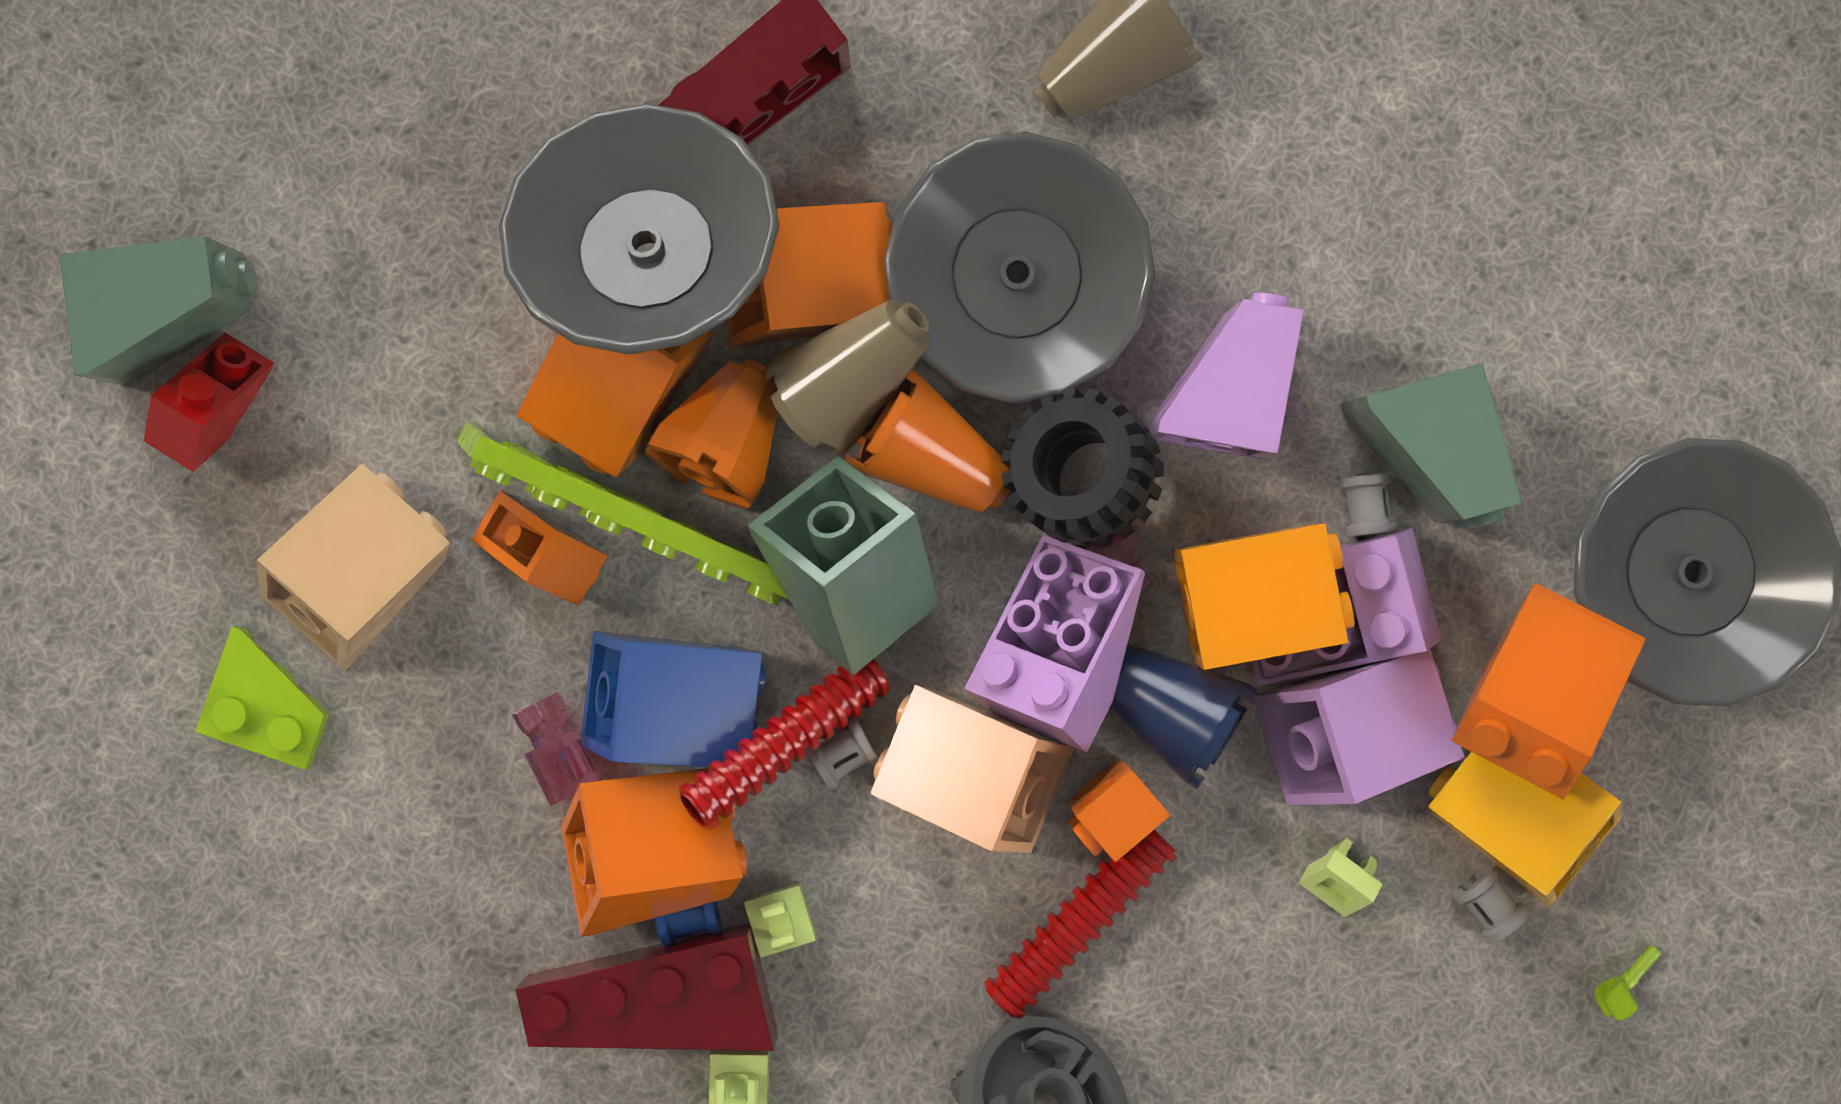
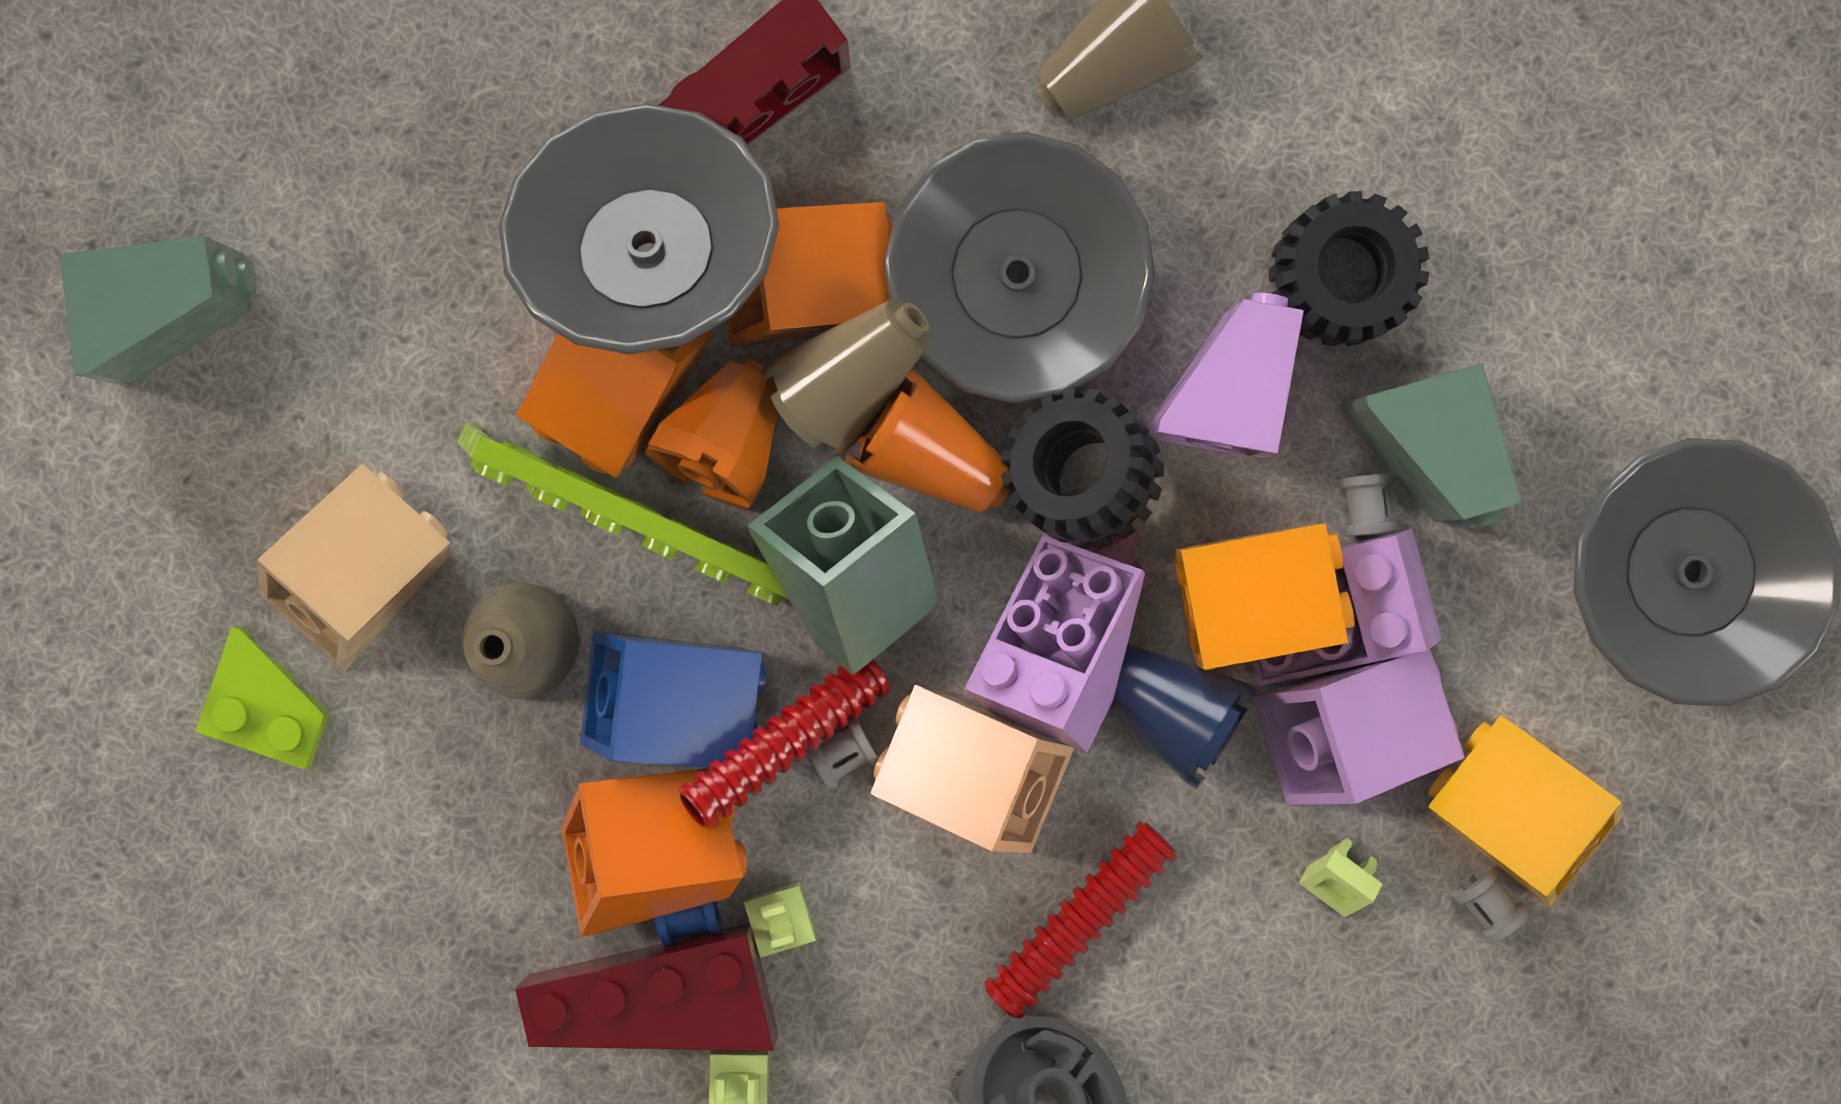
(205, 401): red slope -> none
(520, 640): none -> dark tan cone
(539, 549): orange slope -> none
(557, 758): clear pink plate -> none
(1115, 811): orange brick -> none
(1386, 240): none -> black tyre
(1548, 691): orange slope -> none
(1615, 994): lime hand -> none

